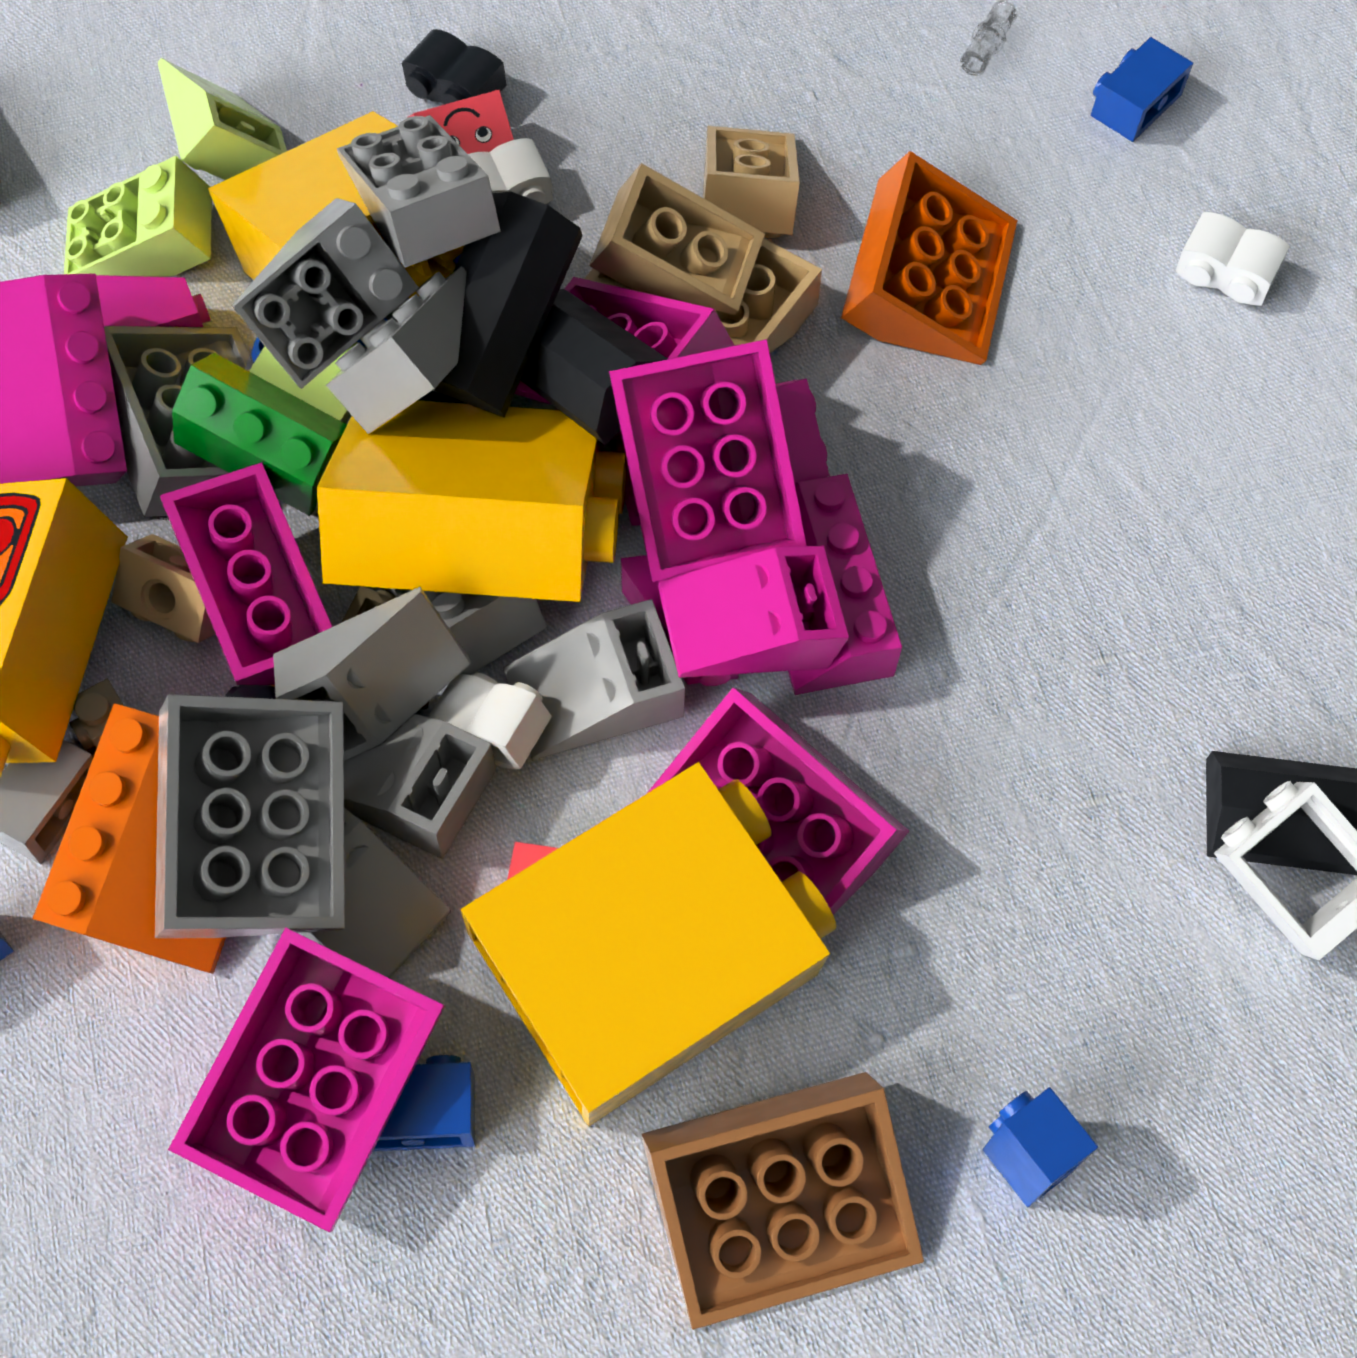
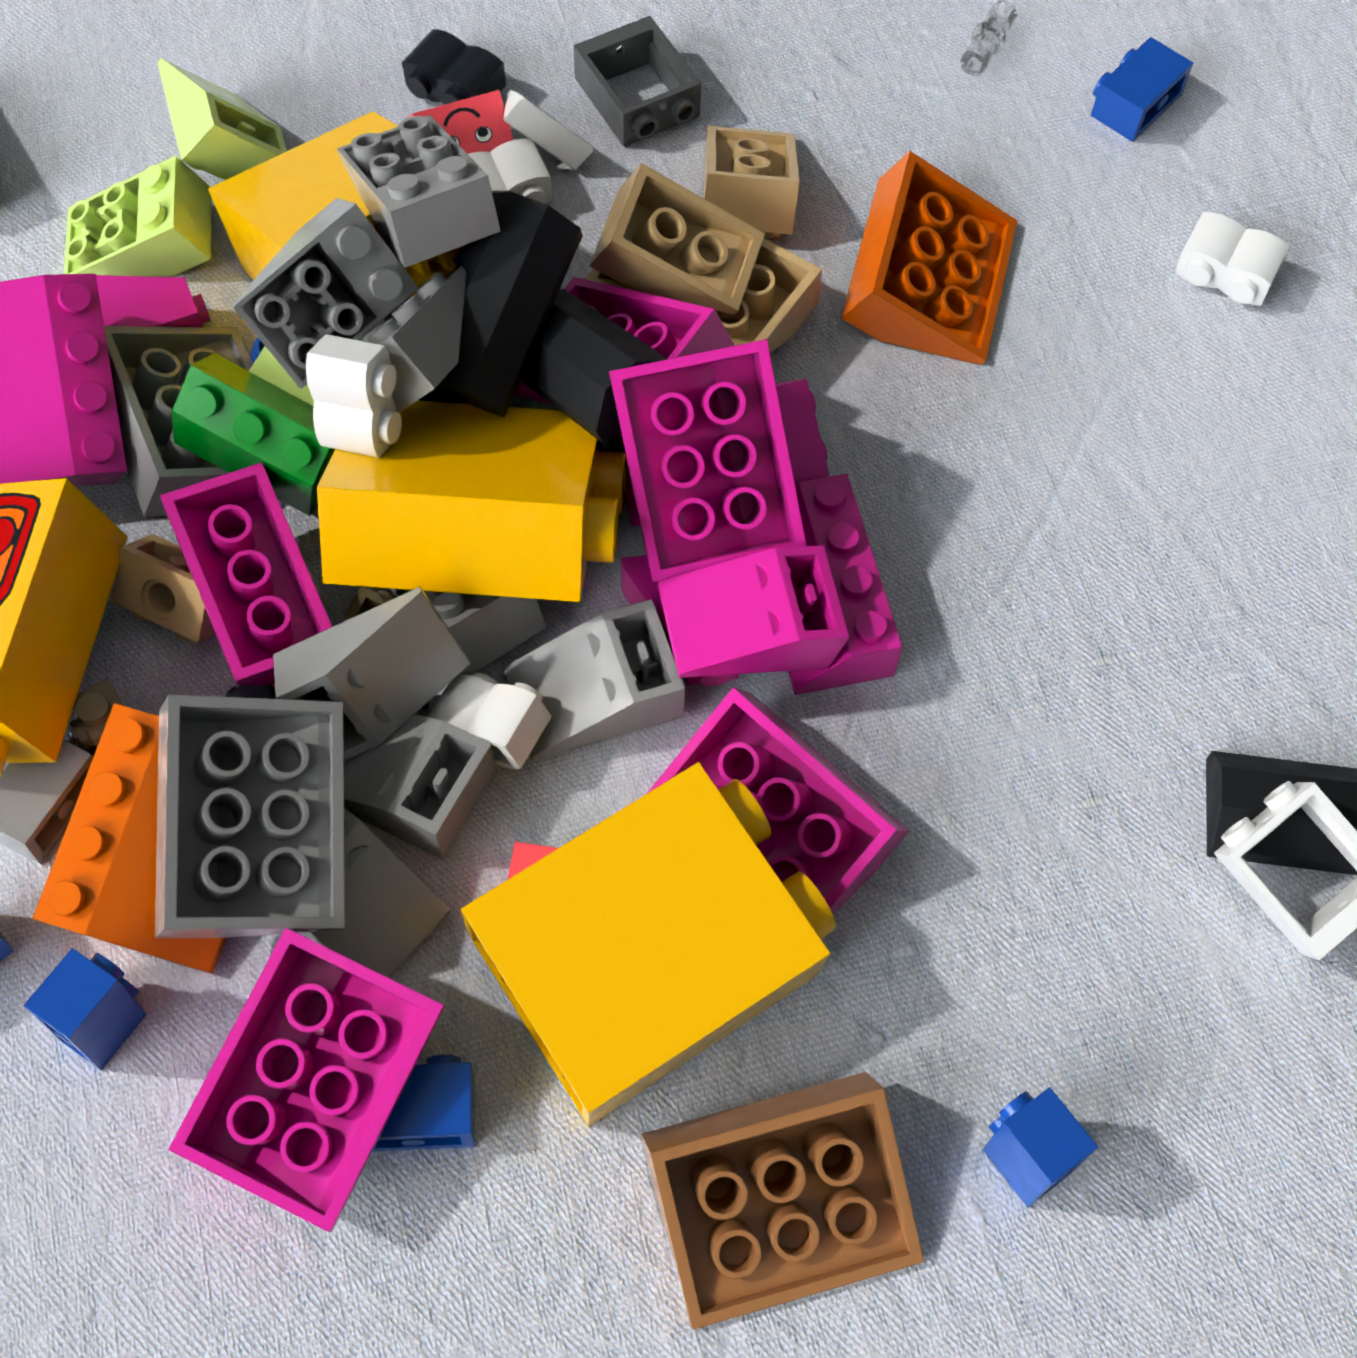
(87, 1006): none -> blue brick
(353, 395): none -> white brick
(546, 130): none -> white slope
(641, 44): none -> dark grey window

